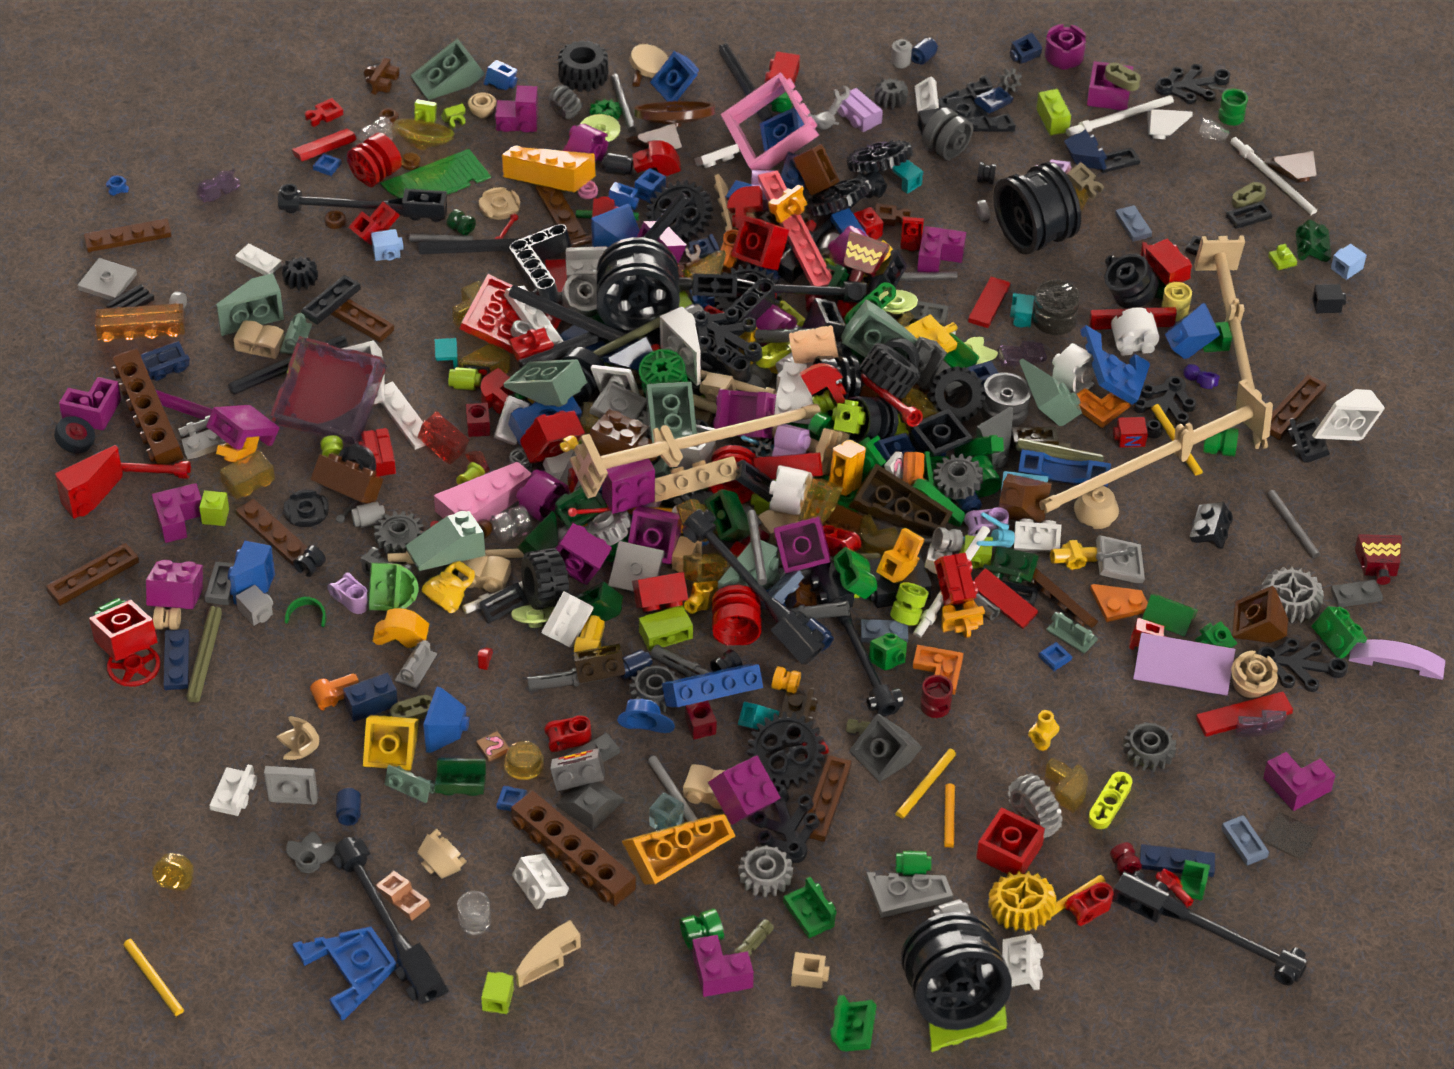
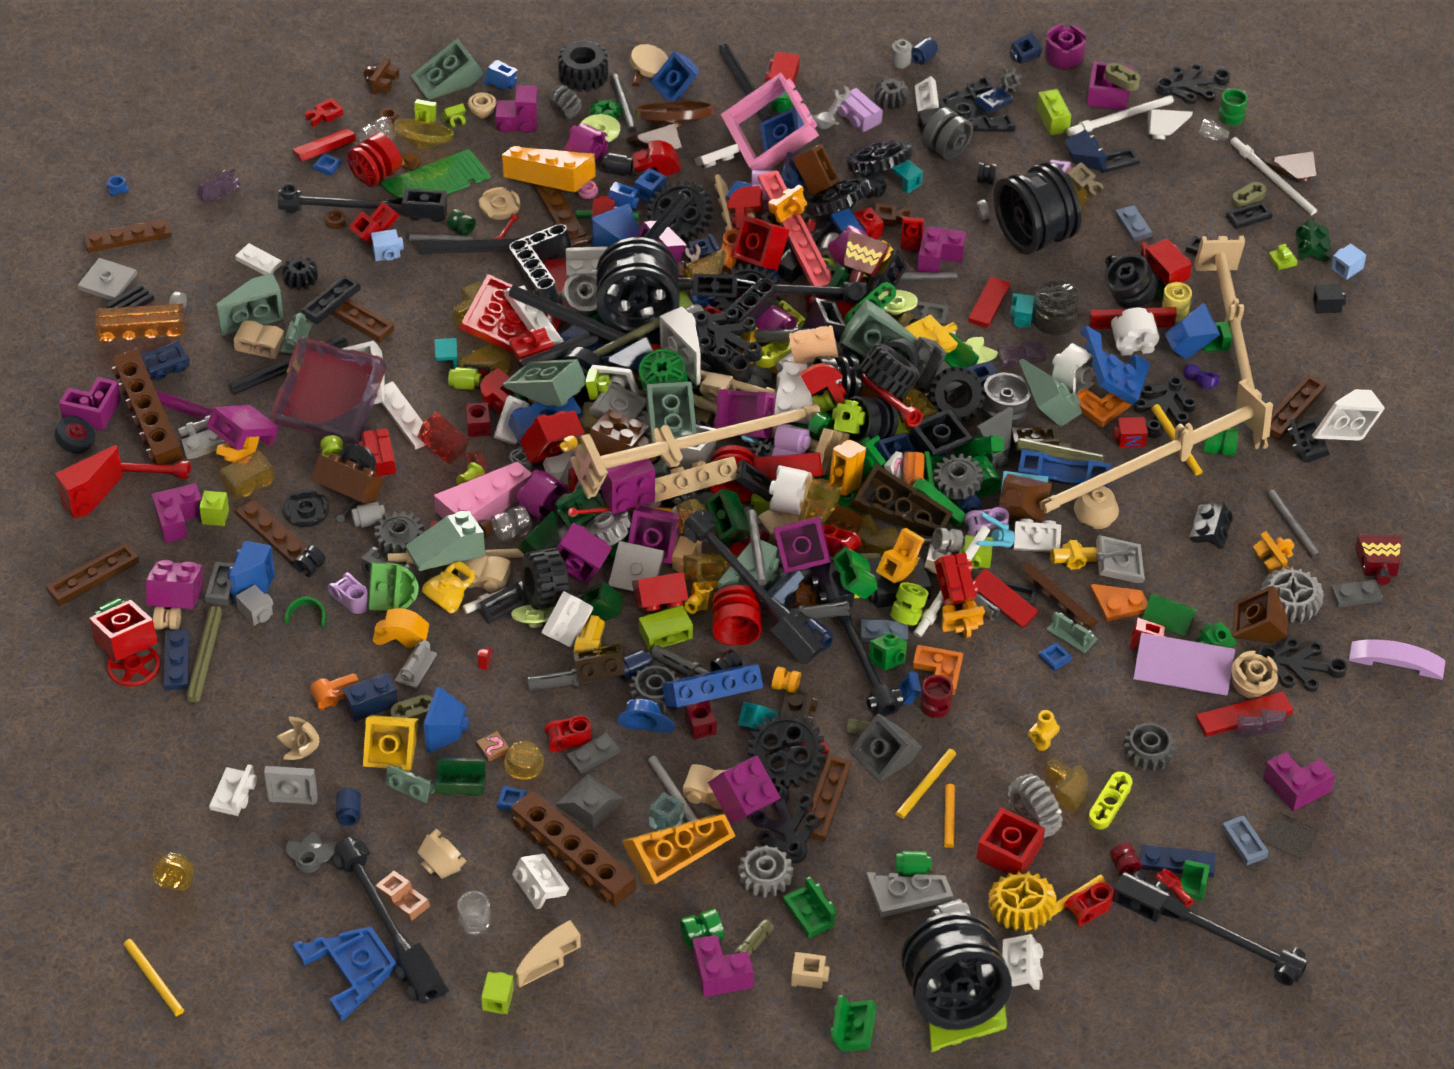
(520, 327): light grey tile -> none
(577, 769): flat silver brick -> none
(596, 383): none -> lime tile
(910, 688): none -> blue tile
(1013, 564): dark green bracket -> none
(1278, 552): none -> light orange hips
(1338, 630): green bracket -> none

